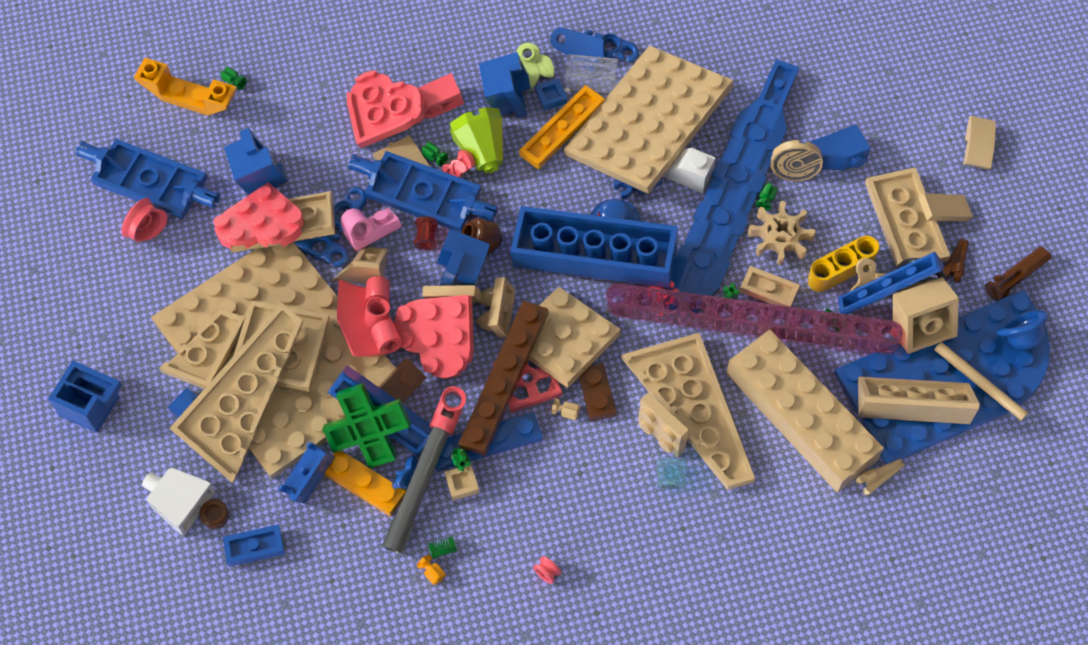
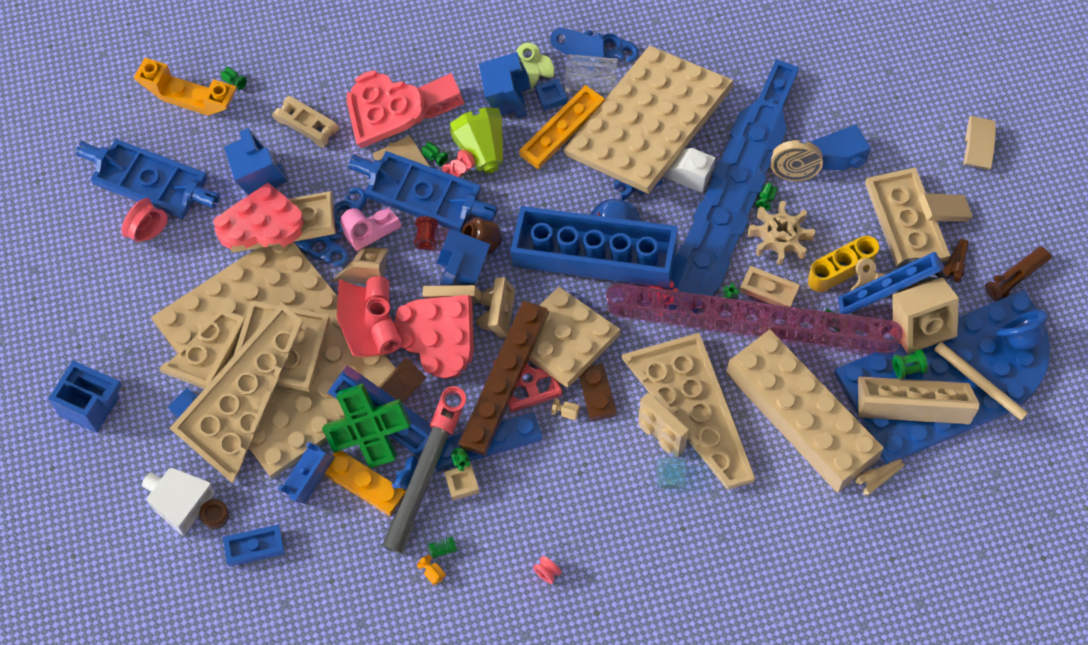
(305, 121): none -> tan plate
(900, 362): none -> green bush

